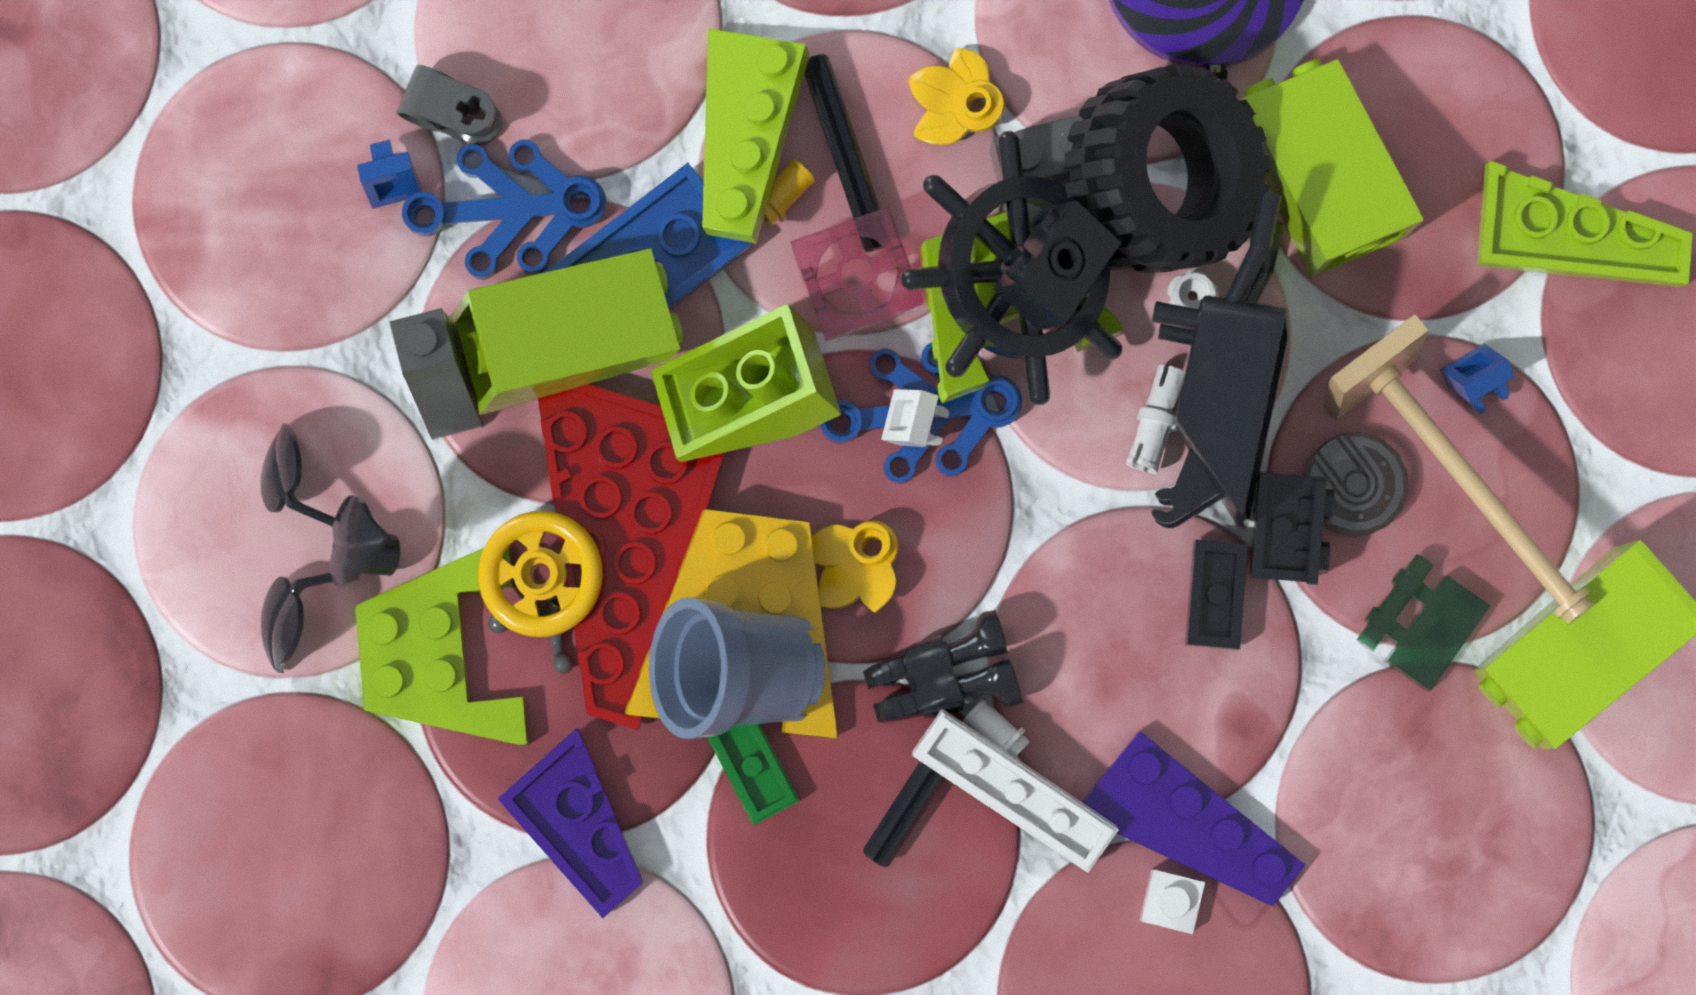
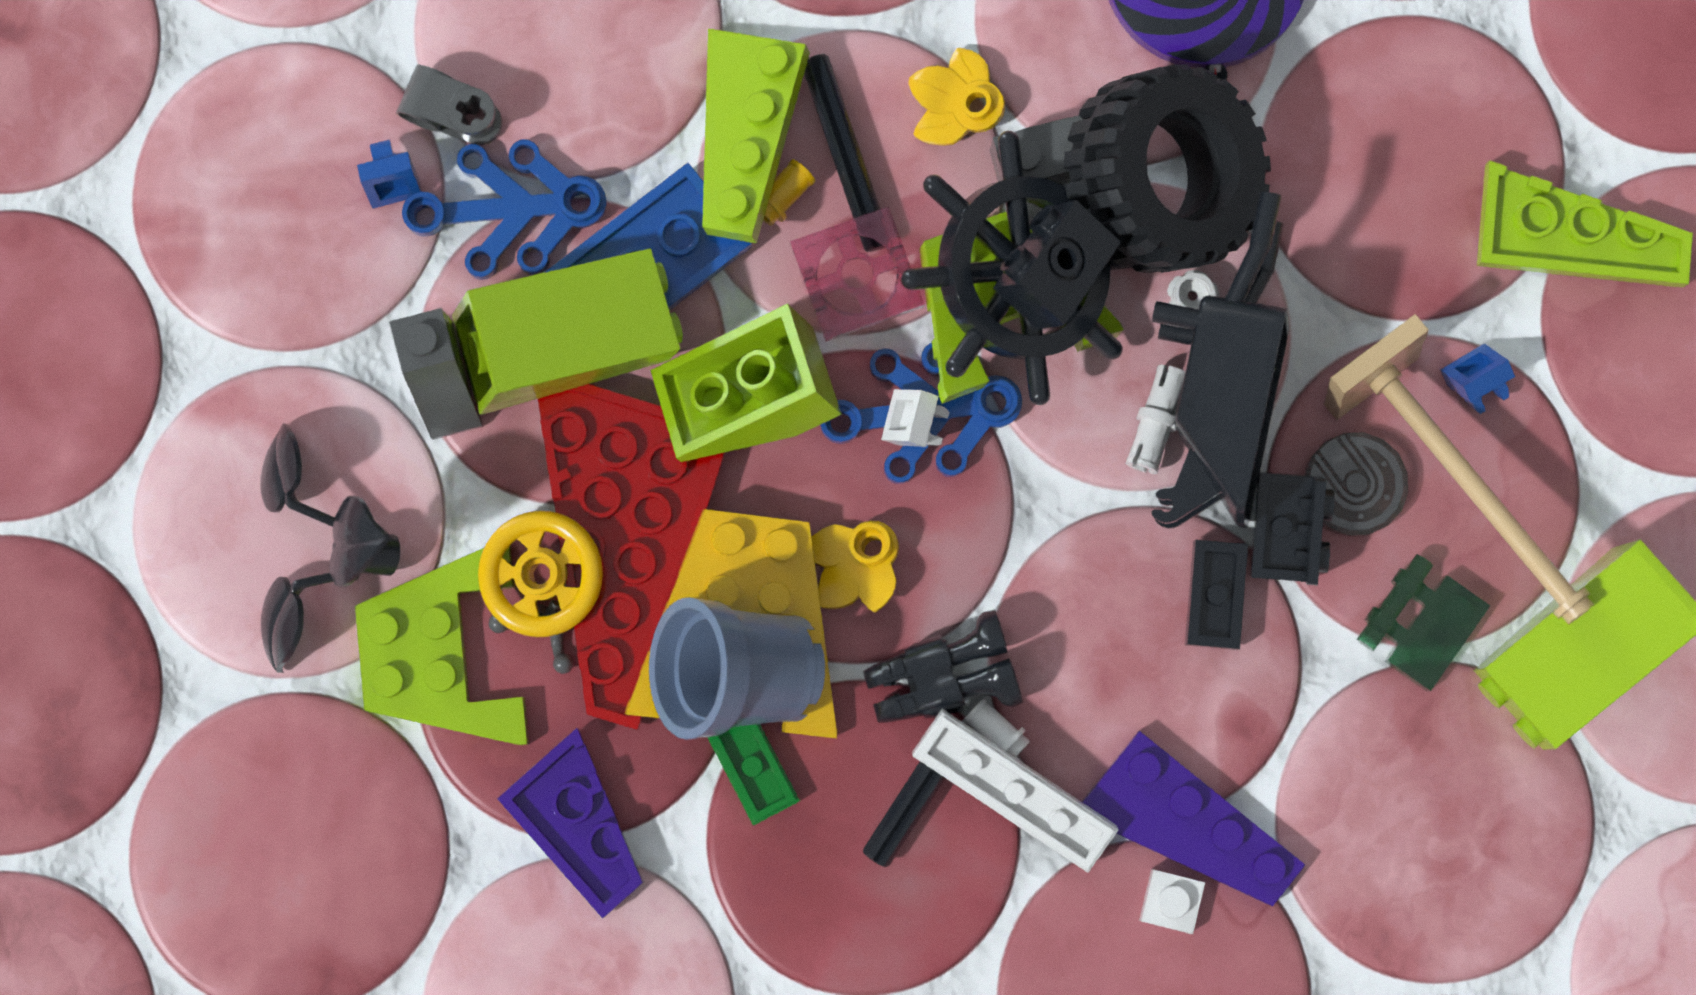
(1329, 168): lime slope -> none

